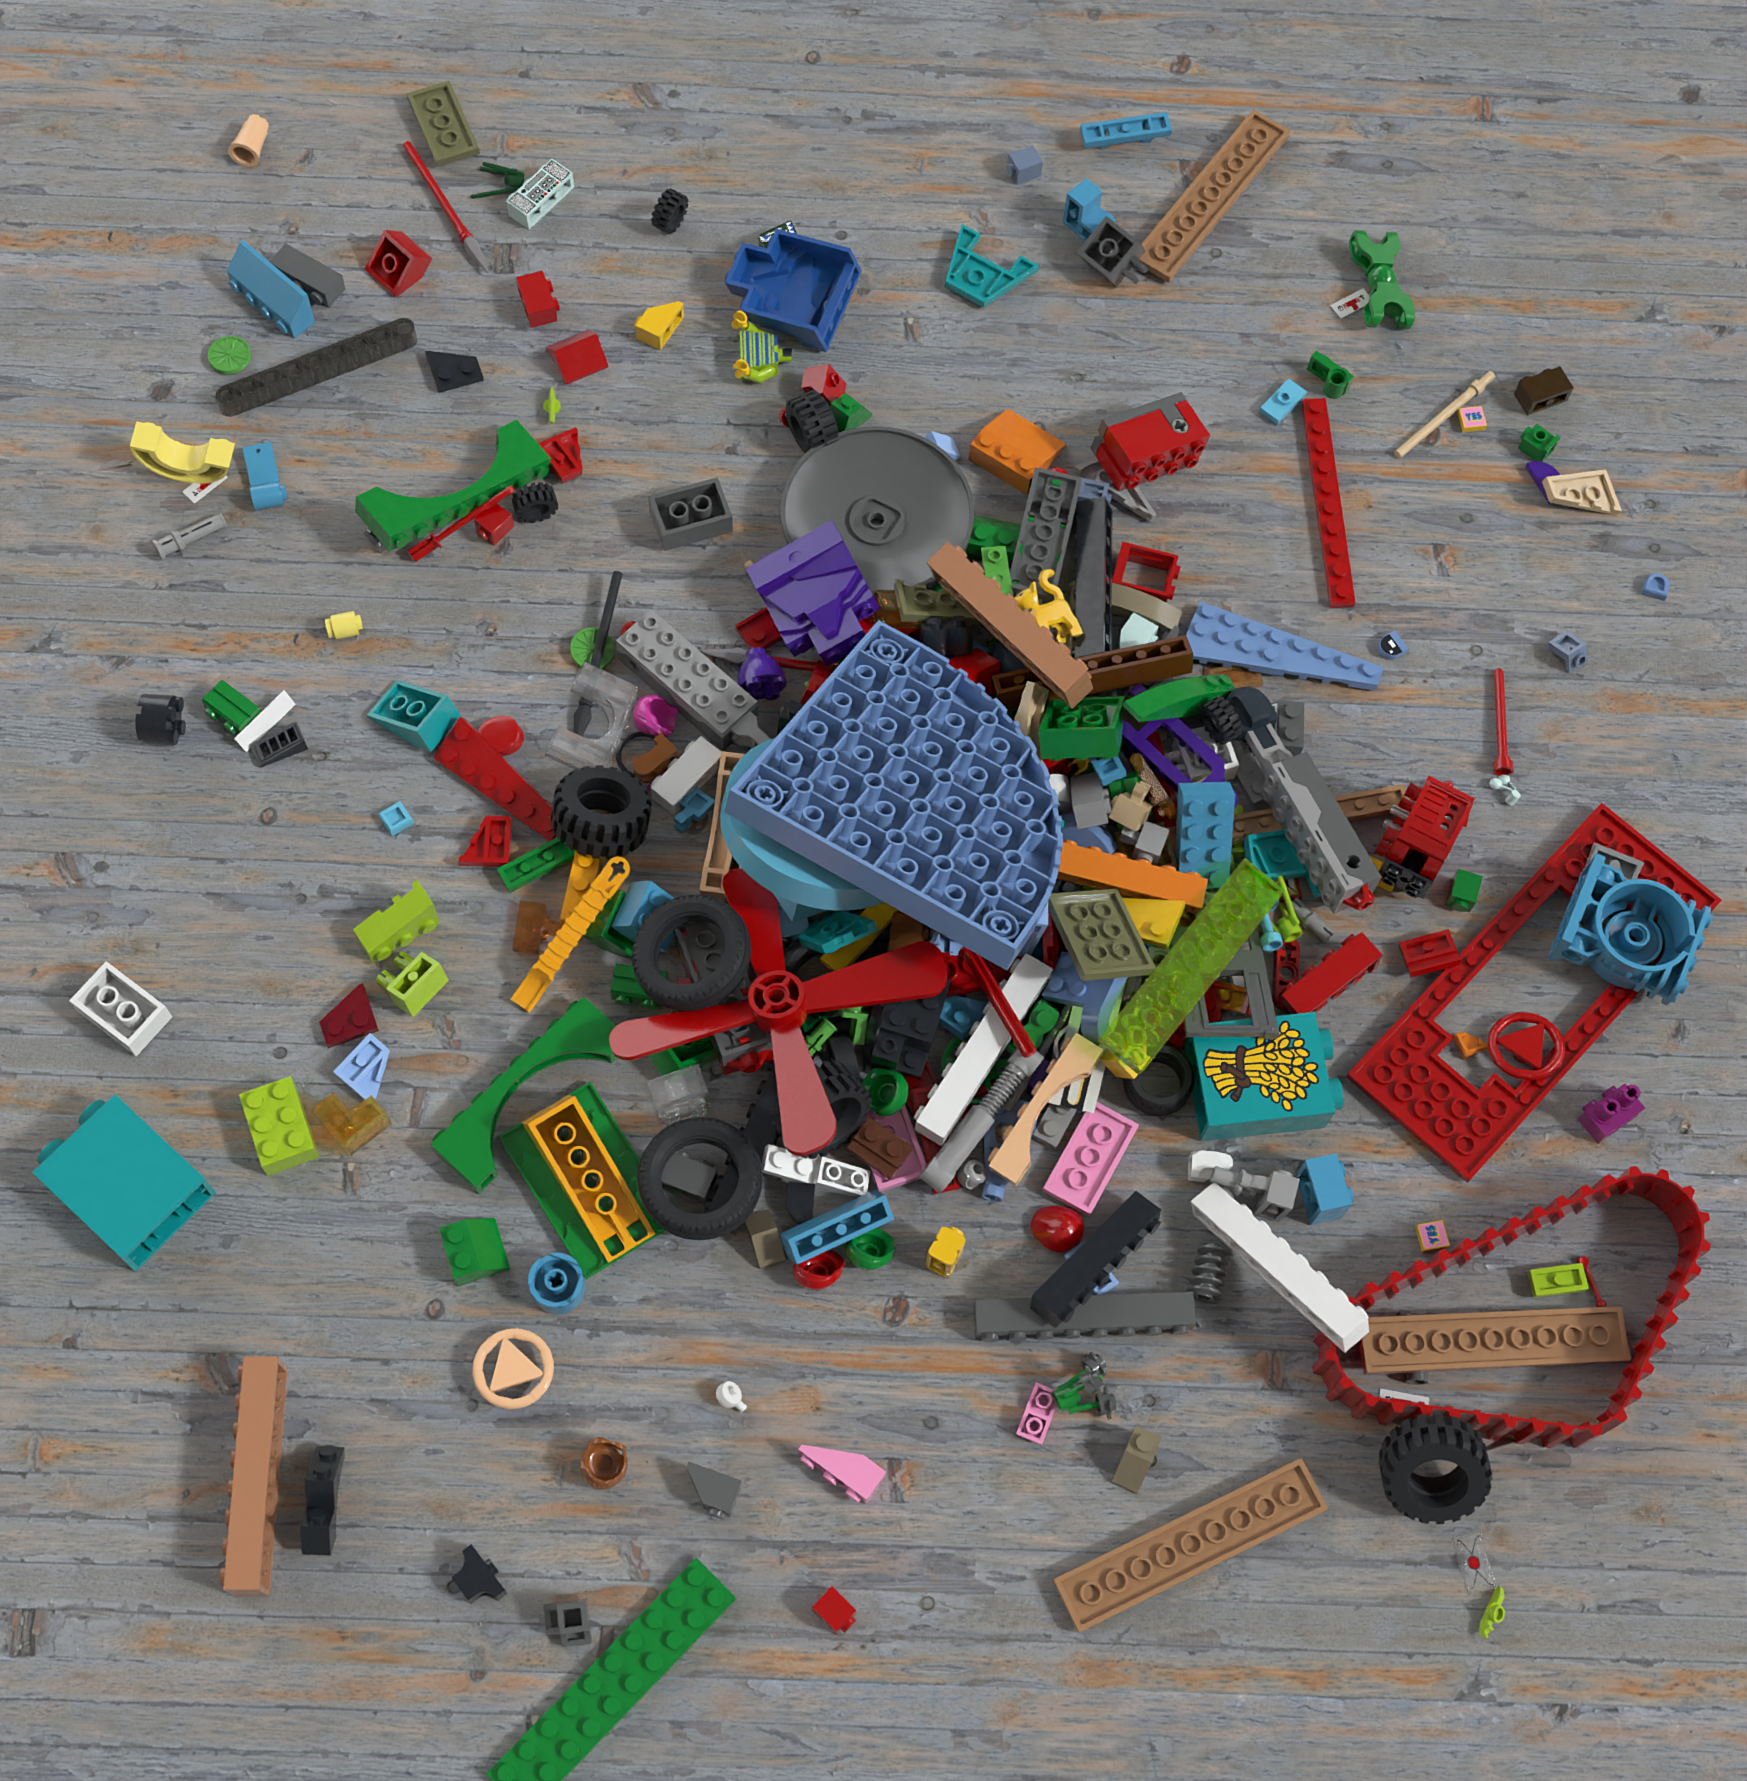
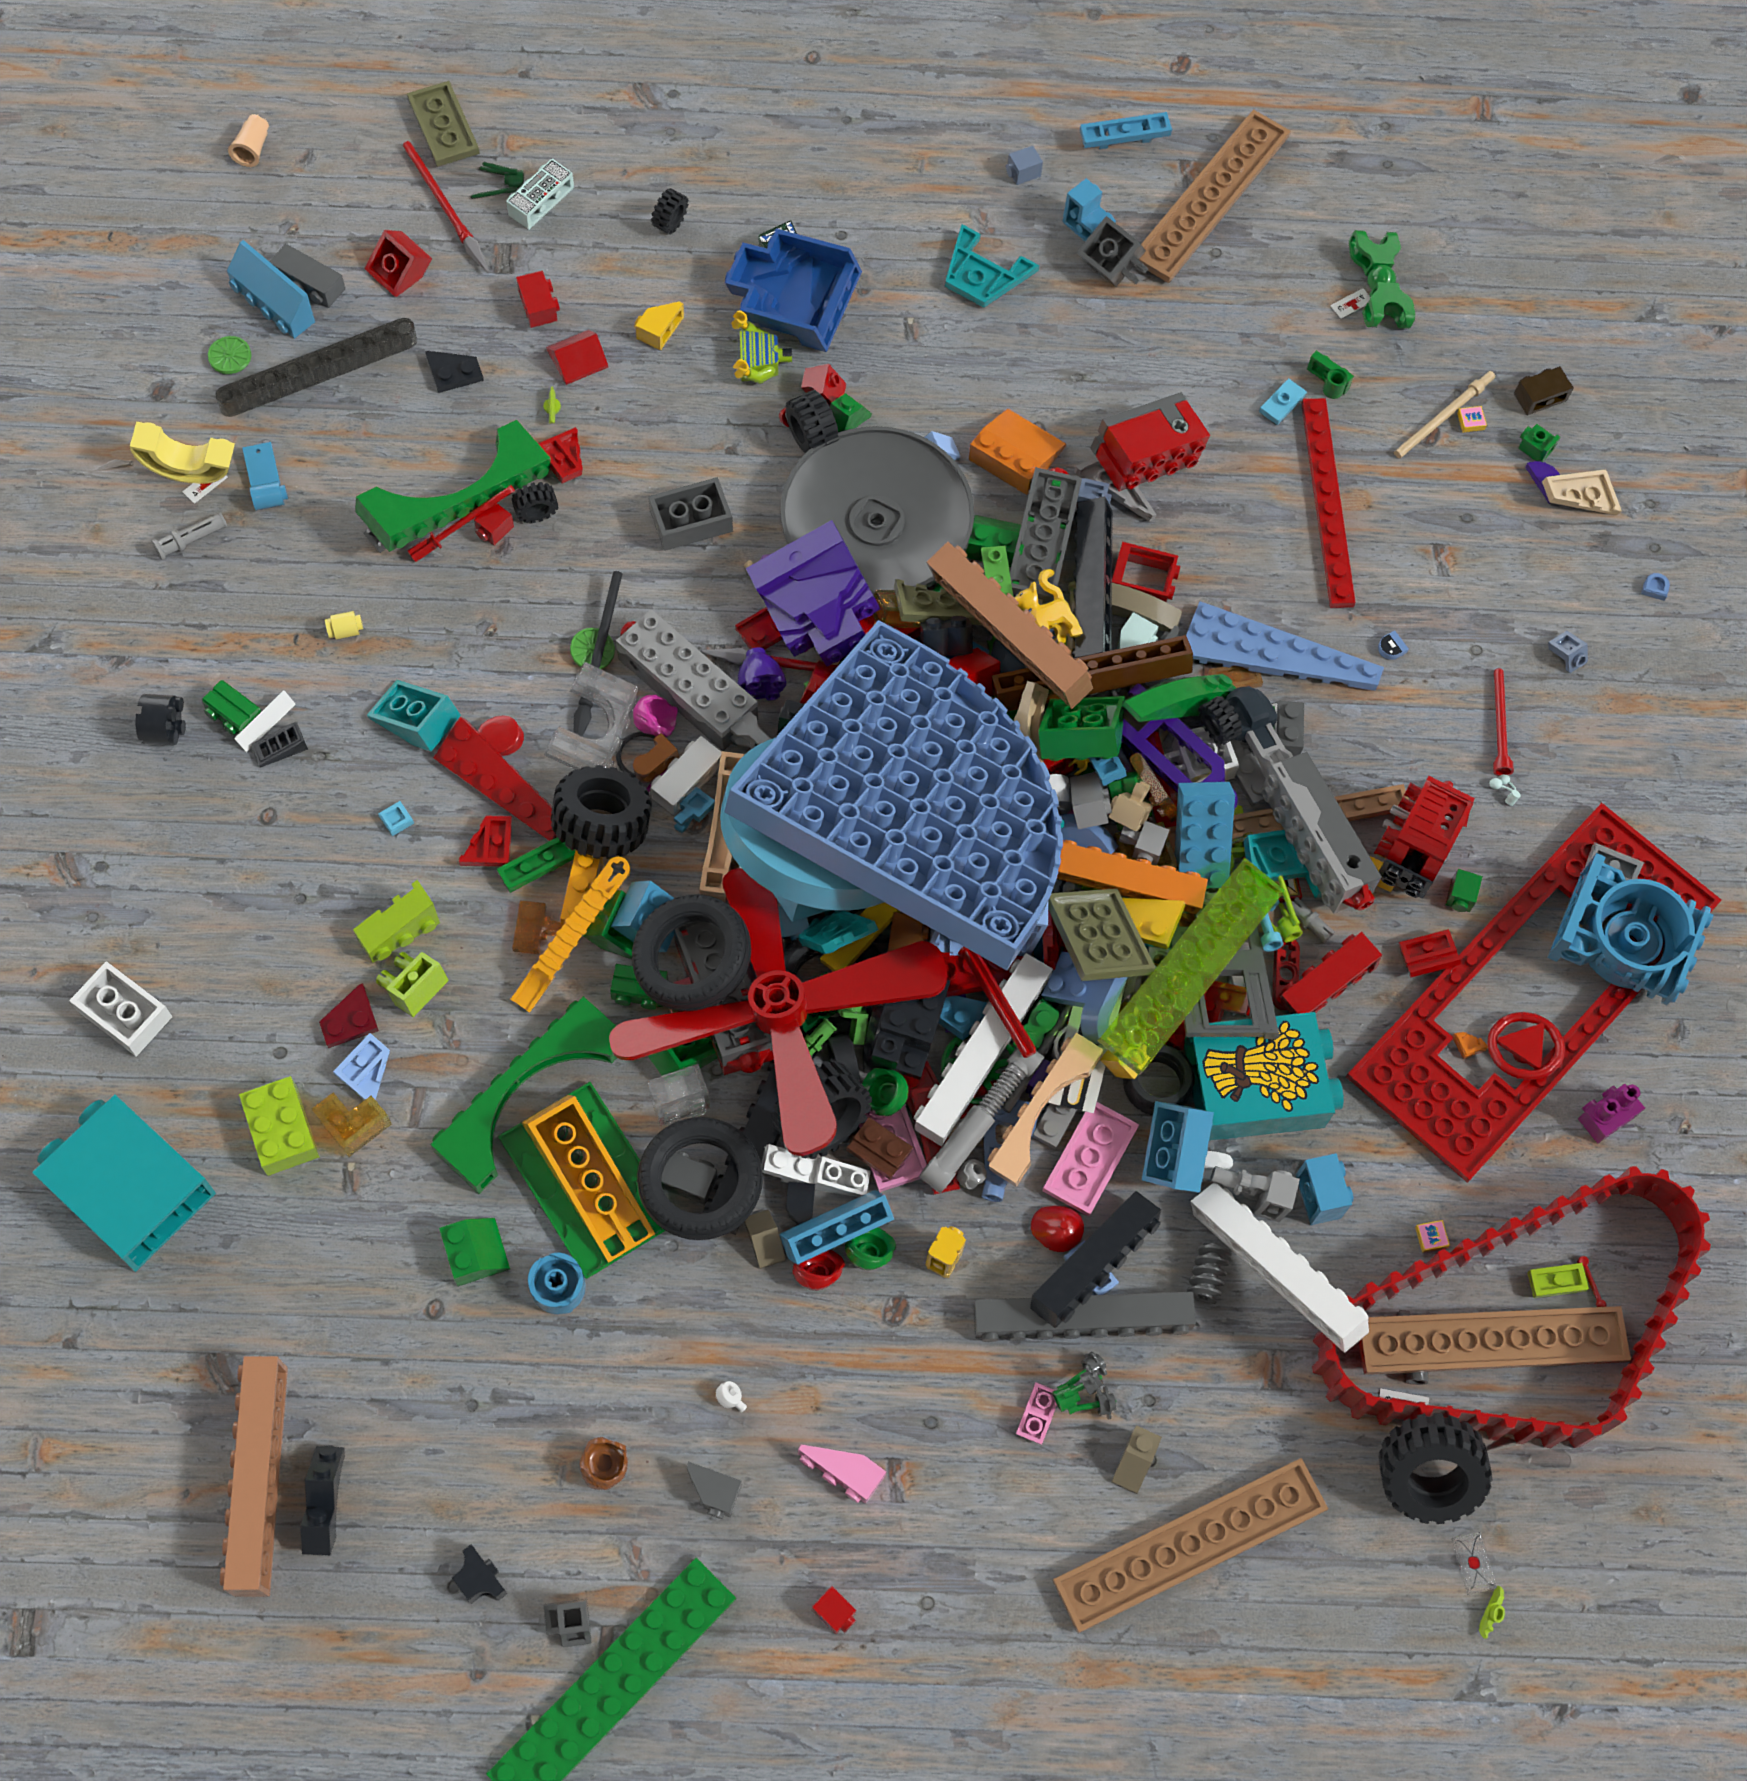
(513, 1368): light nougat piece -> none
(1177, 1146): none -> dark azure brick

